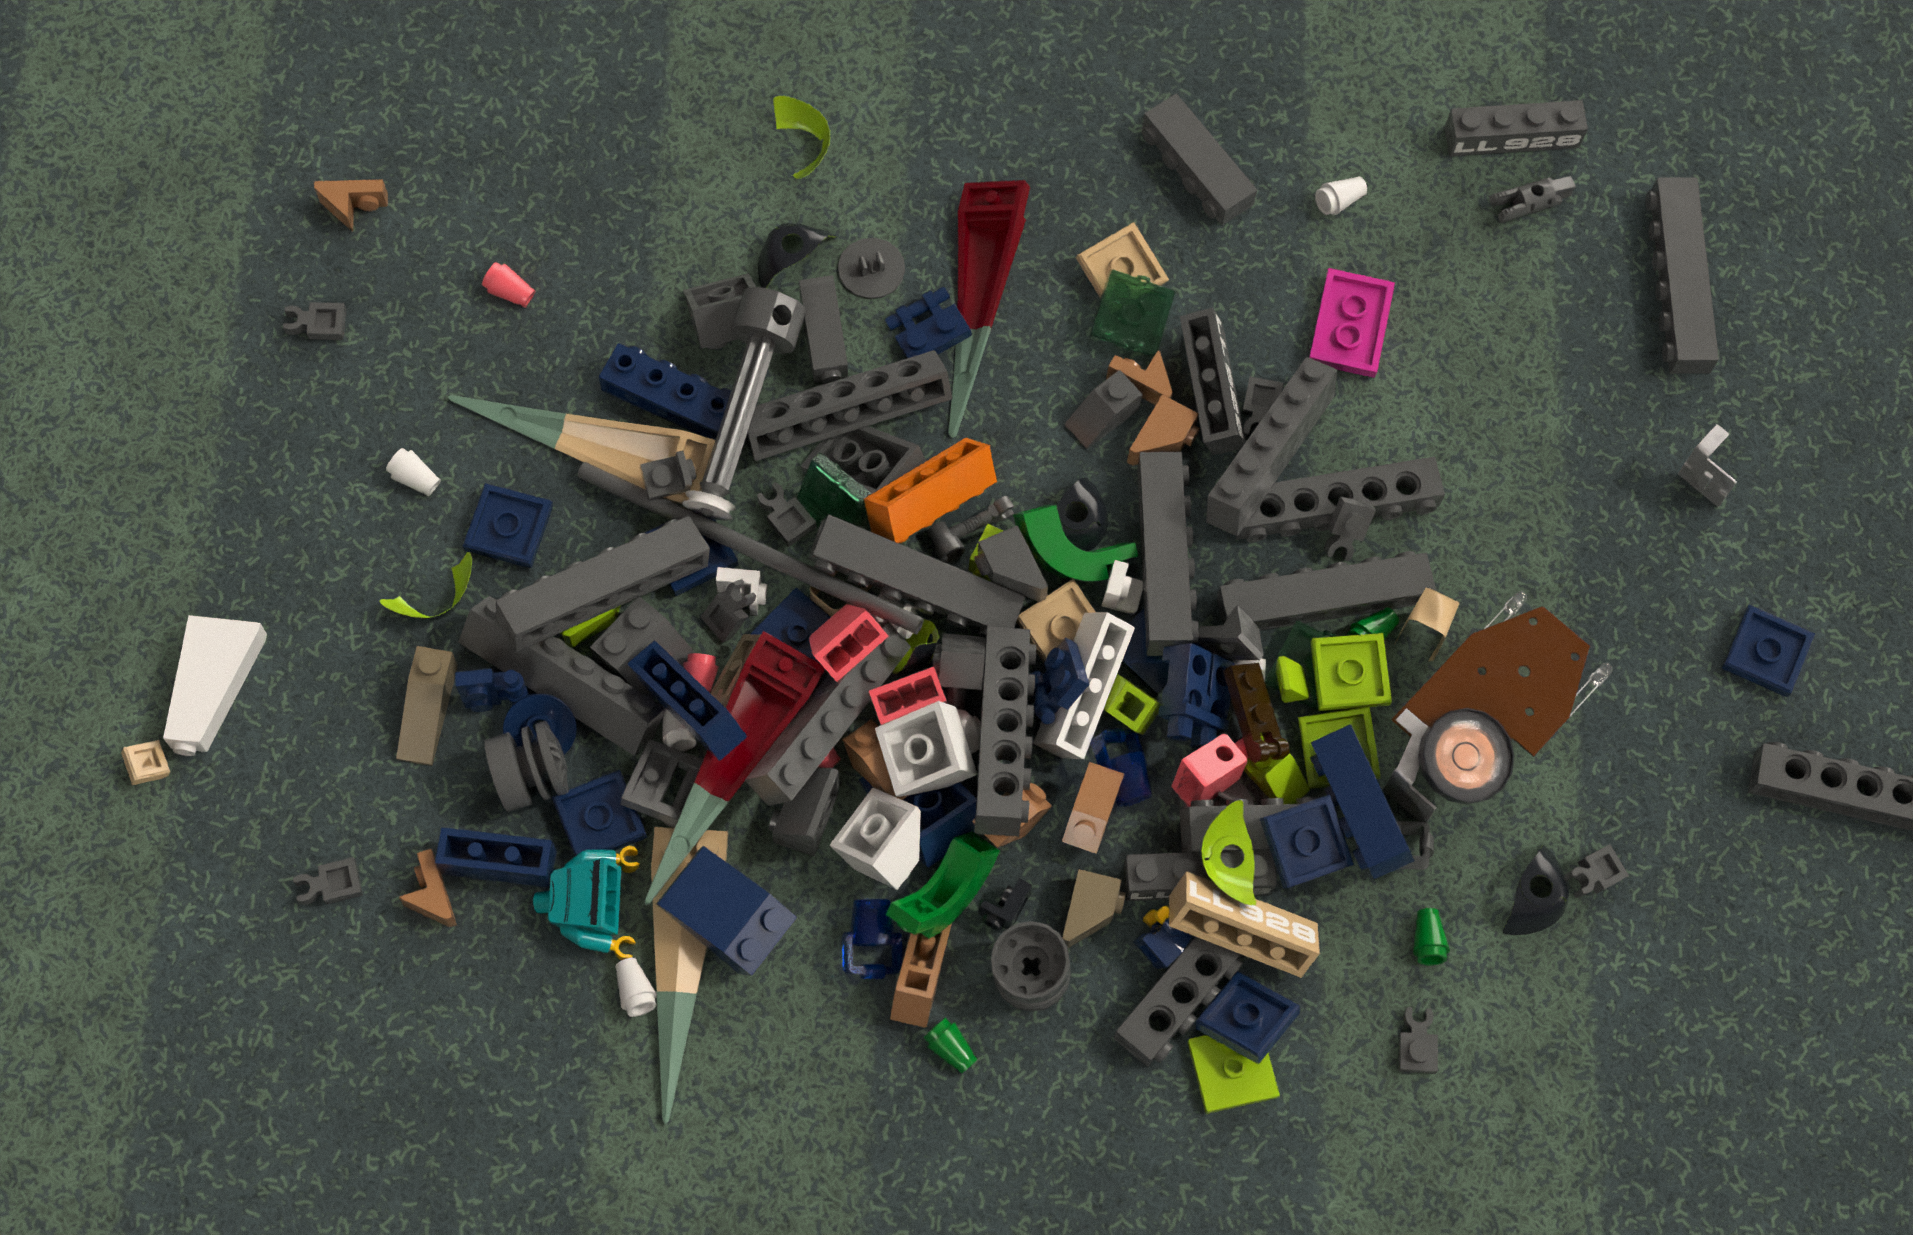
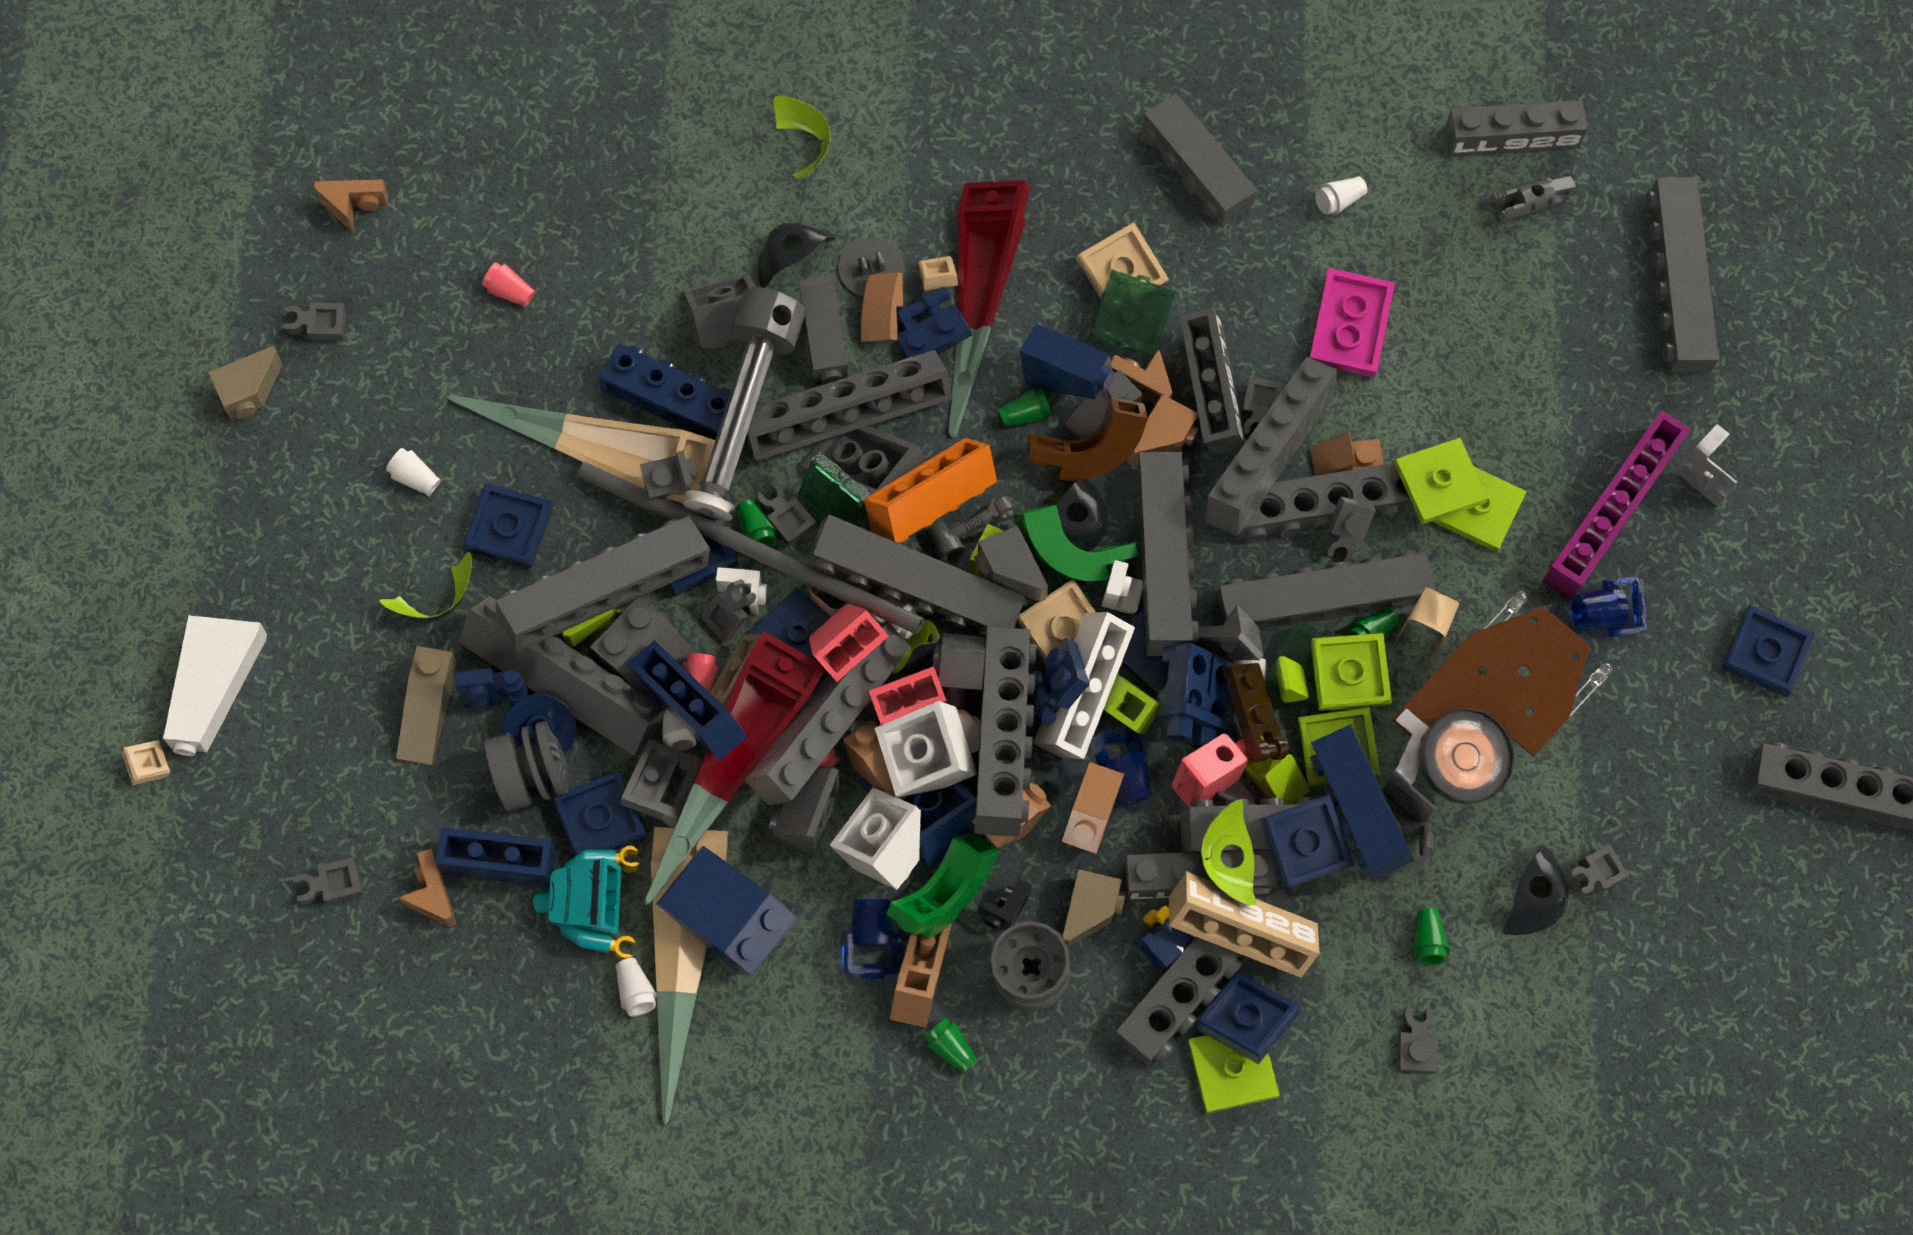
(247, 382): none -> dark tan slope
(755, 523): none -> green cone
(879, 307): none -> medium nougat slope
(937, 273): none -> tan tile
(1025, 408): none -> green cone
(1064, 364): none -> dark blue slope
(1097, 452): none -> reddish brown arch
(1343, 455): none -> medium nougat slope
(1441, 481): none -> lime plate
(1490, 521): none -> lime plate
(1609, 608): none -> clear blue piece
(1616, 505): none -> magenta brick

